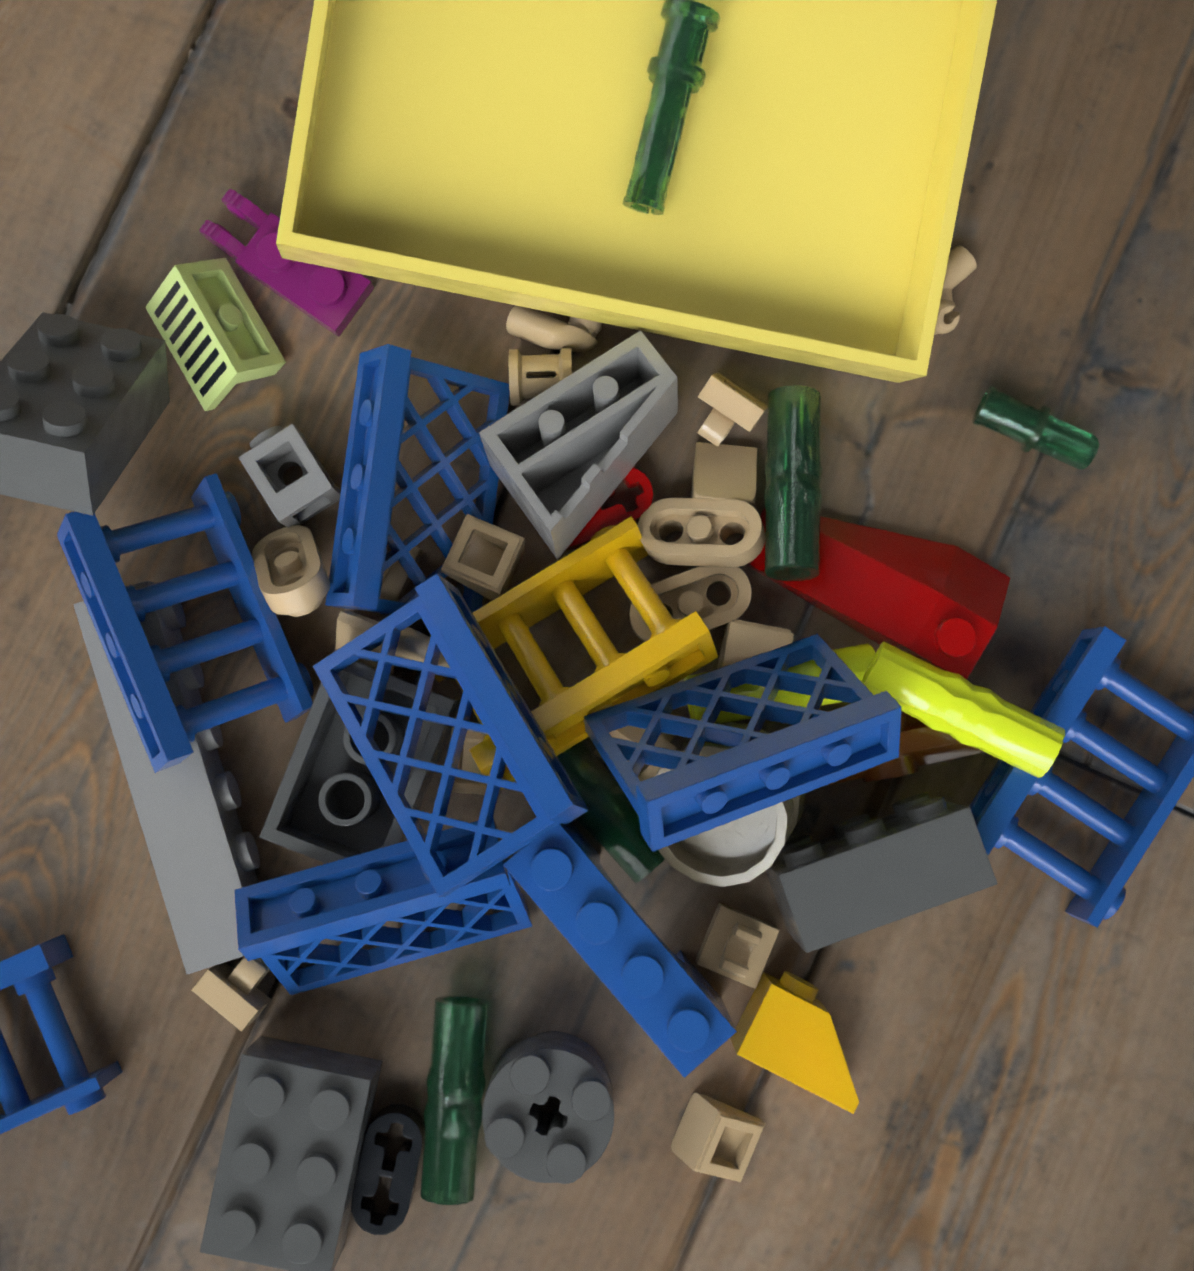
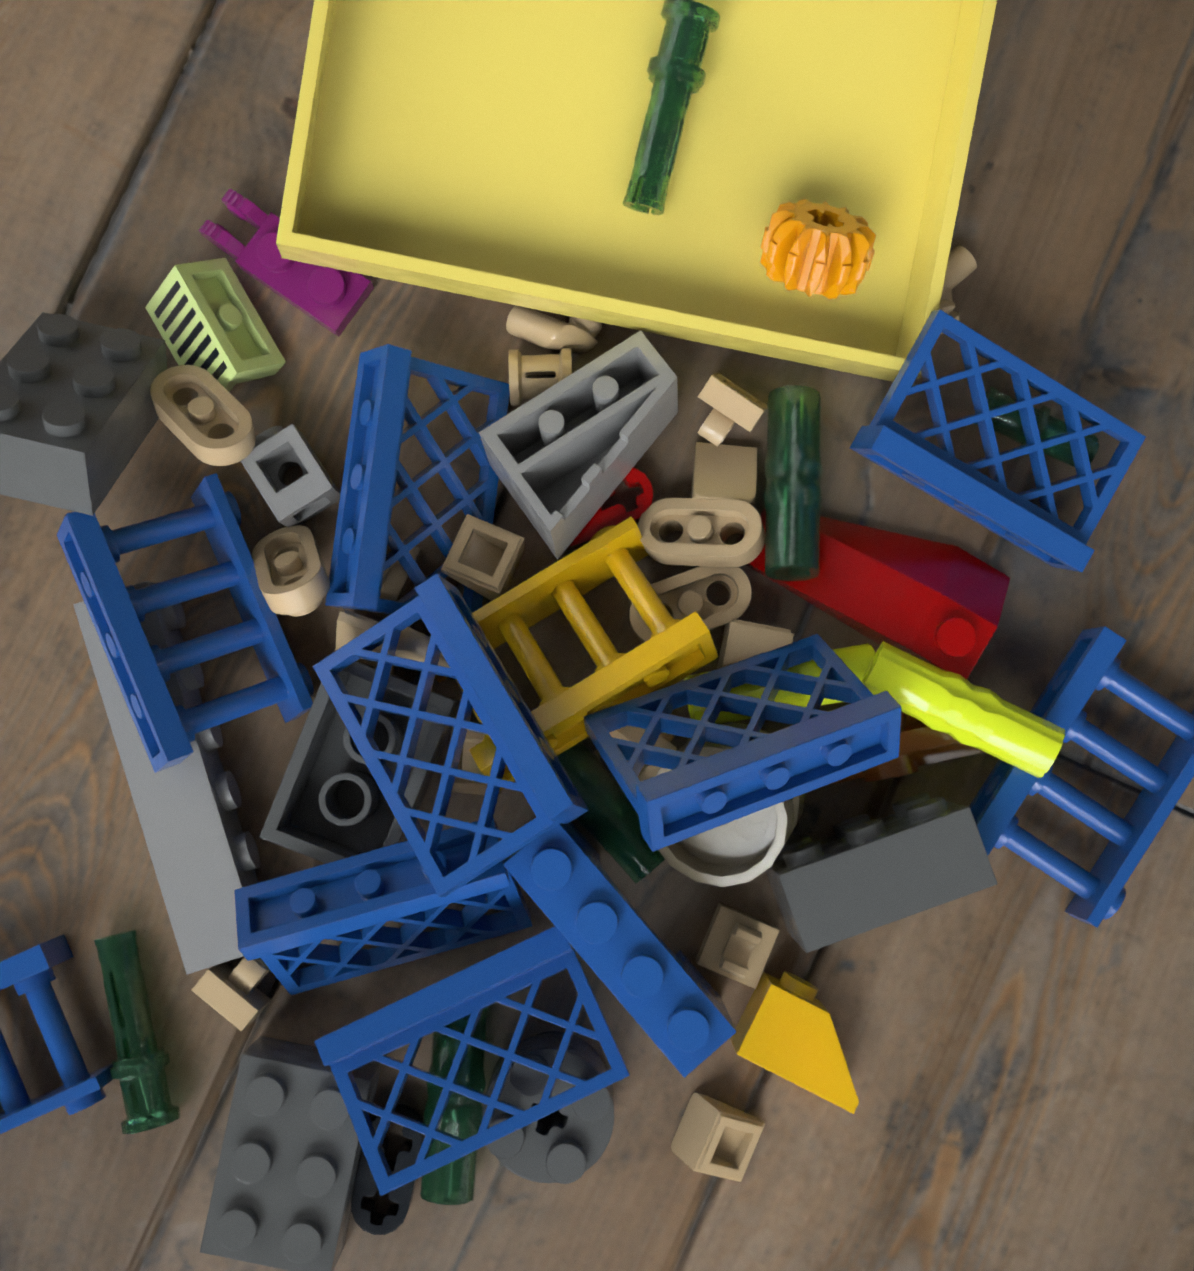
(139, 1060): none -> clear green pin
(213, 422): none -> tan plate
(444, 1004): none -> blue fence
(817, 248): none -> light orange gear
(970, 491): none -> blue fence

